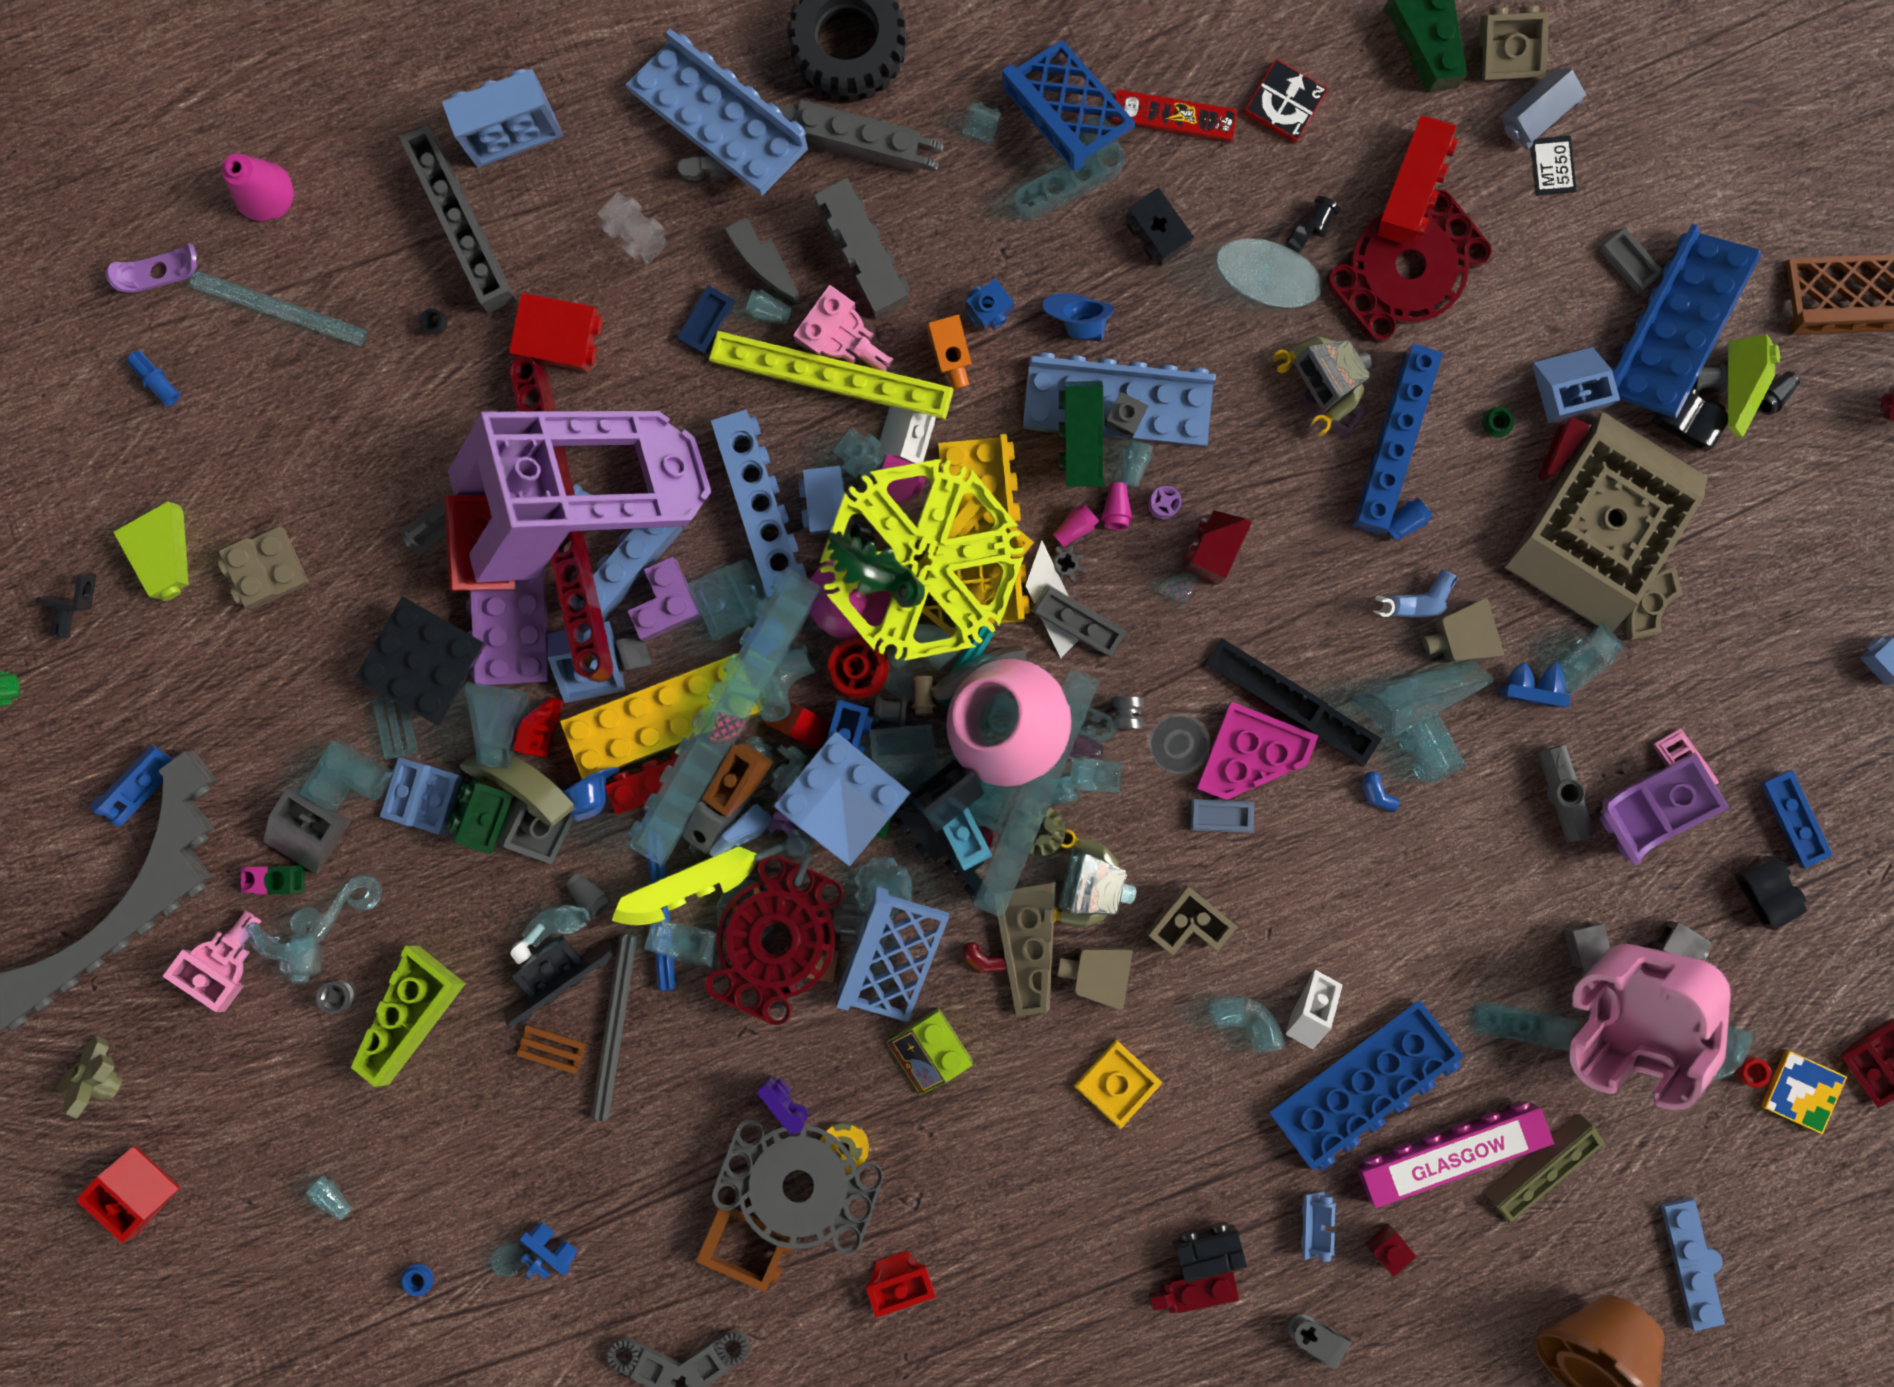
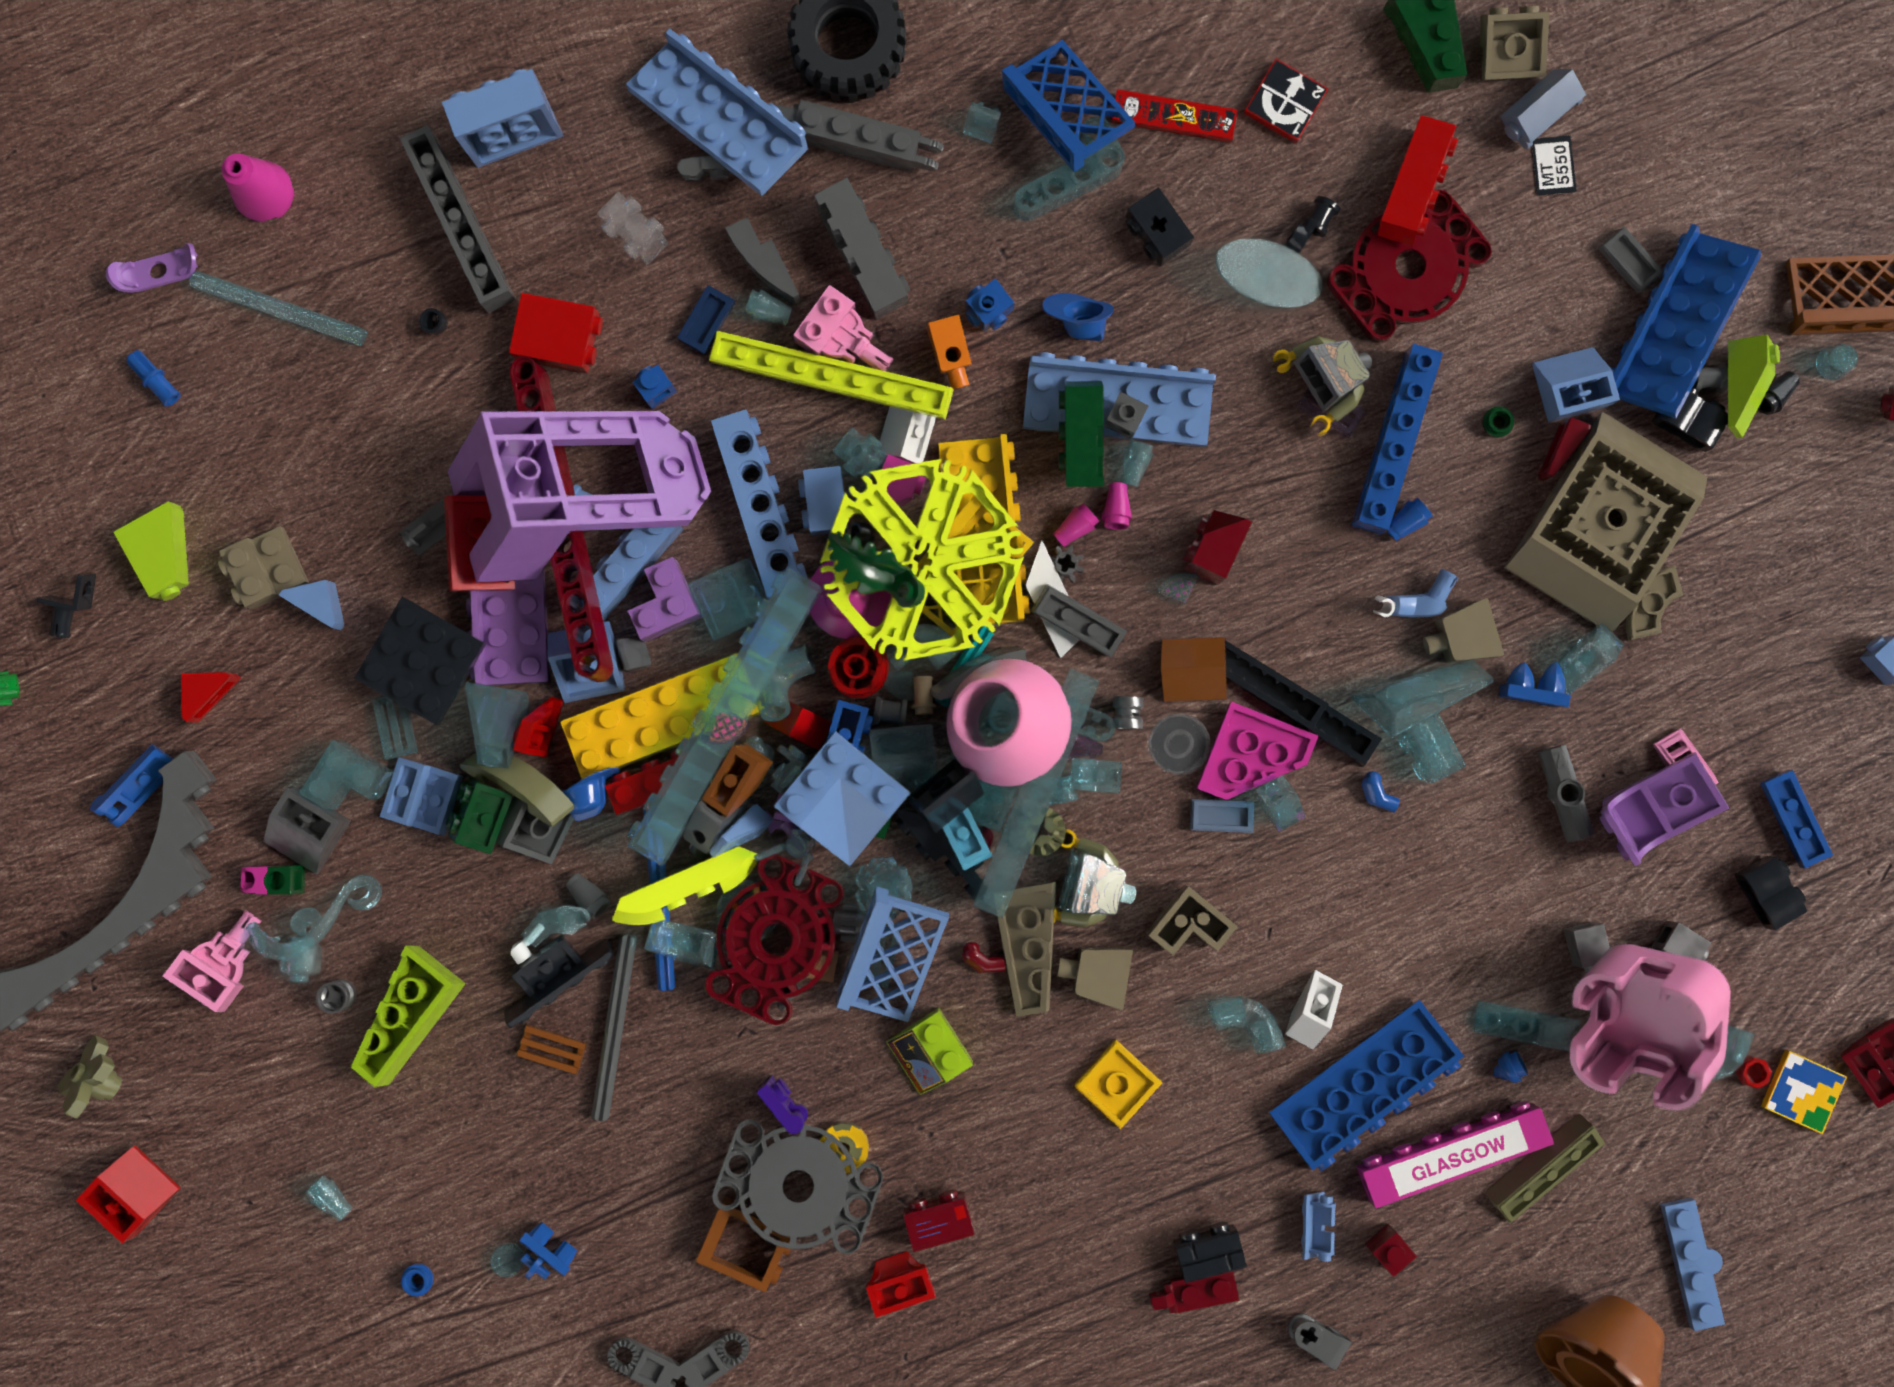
(203, 691): none -> red slope
(318, 600): none -> medium blue slope
(654, 385): none -> blue brick
(938, 1220): none -> dark red brick
(1169, 499): medium lavender wheel -> none
(1194, 669): none -> dark orange slope
(1280, 803): none -> clear light blue brick
(1510, 1067): none -> blue plate
(1836, 361): none -> clear light blue hat

